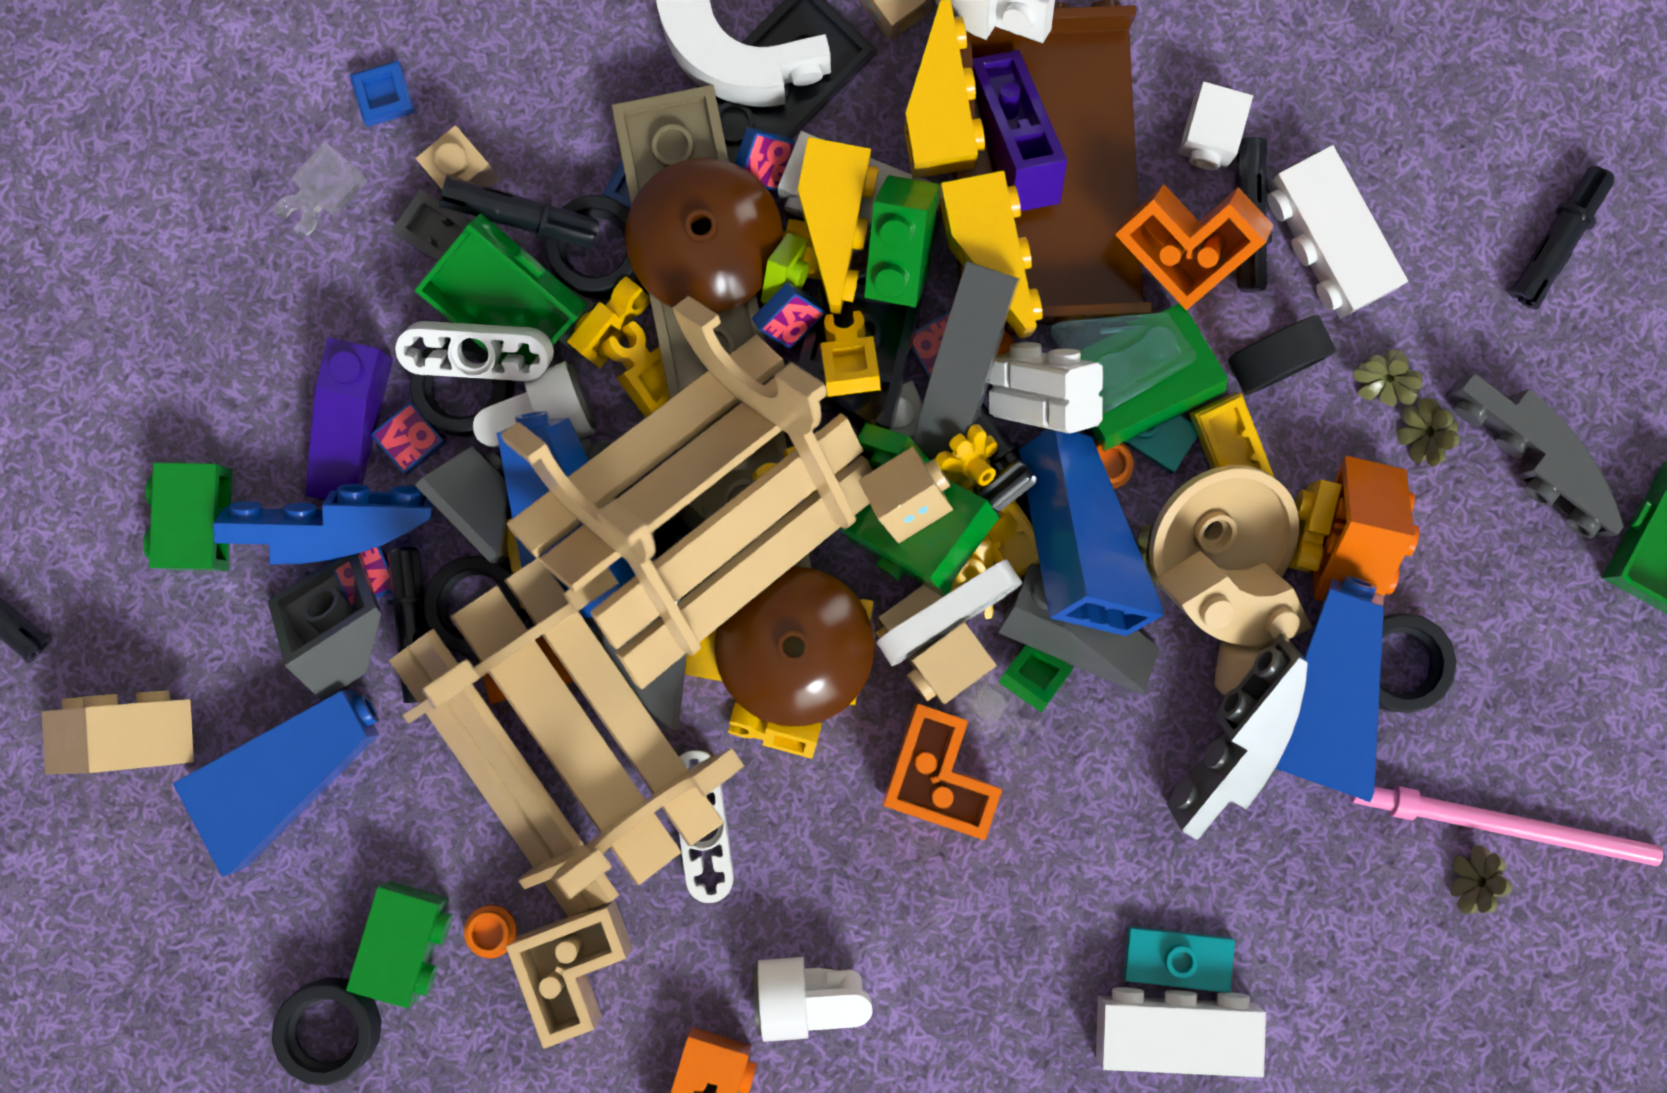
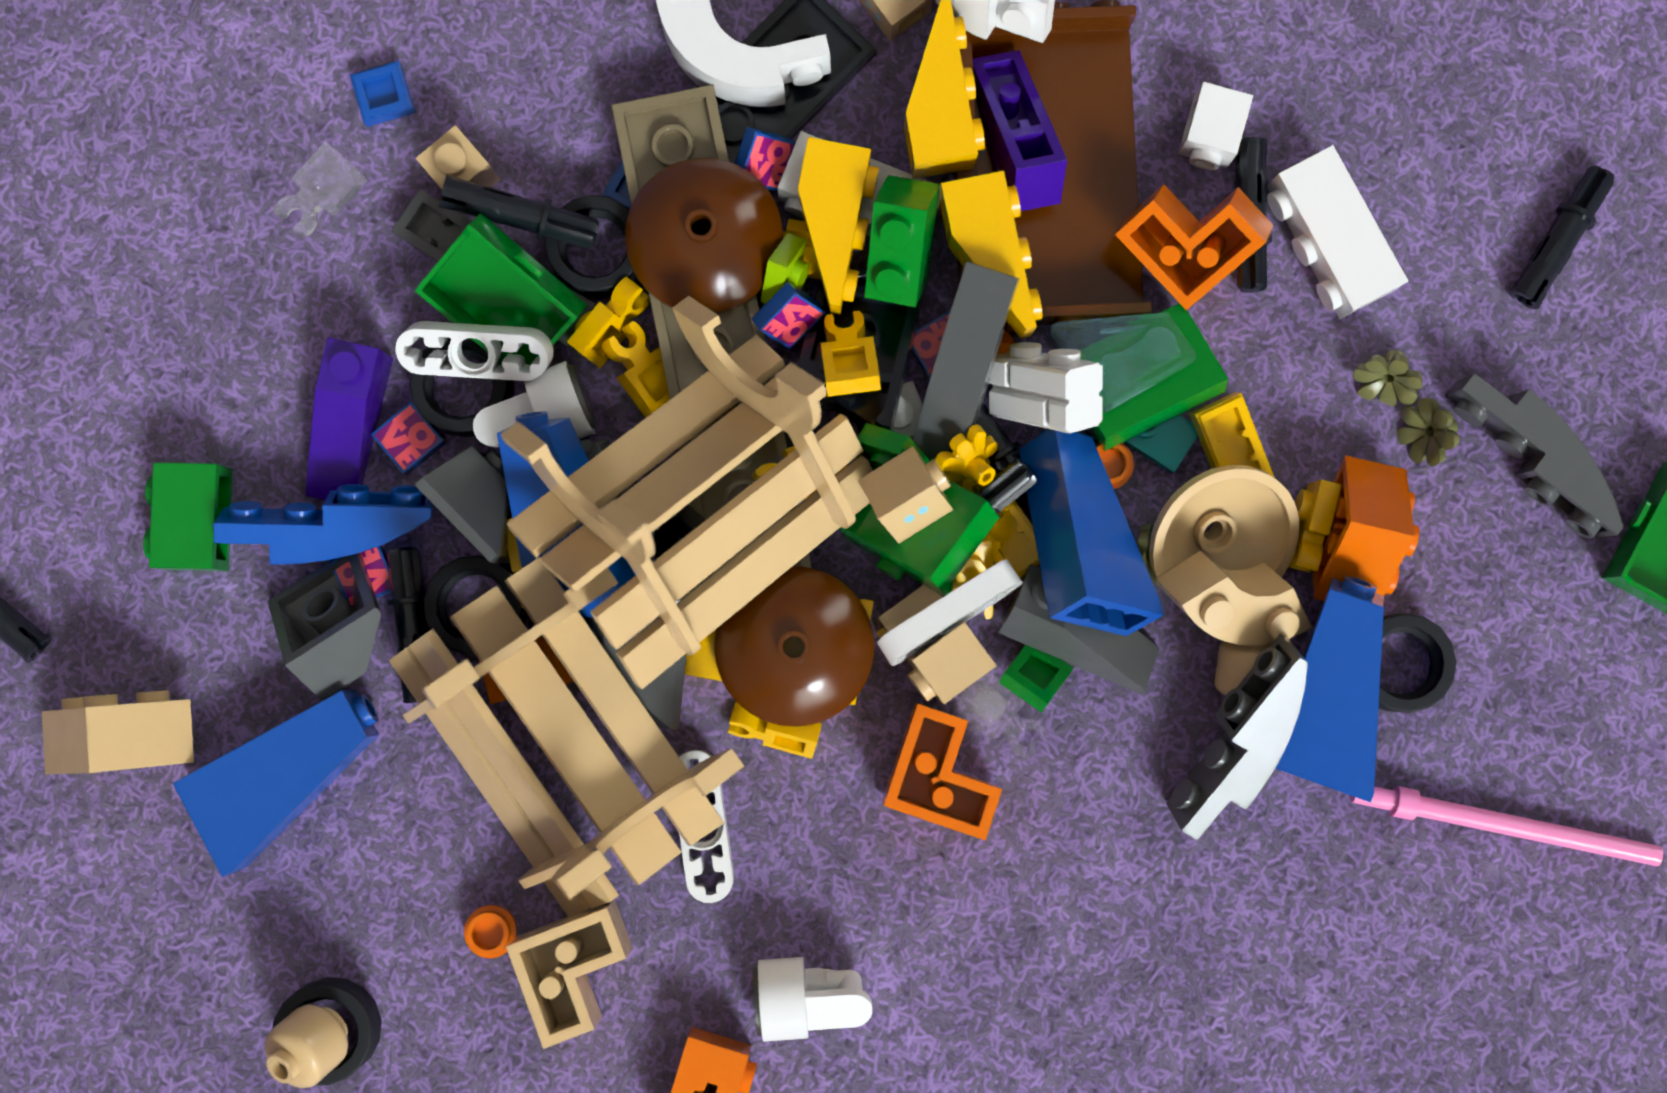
(306, 1046): none -> tan head
(399, 945): green brick -> none
(1179, 959): teal plate -> none
(1180, 1033): white brick -> none
(1281, 354): black tyre -> none
(1479, 881): olive plant -> none

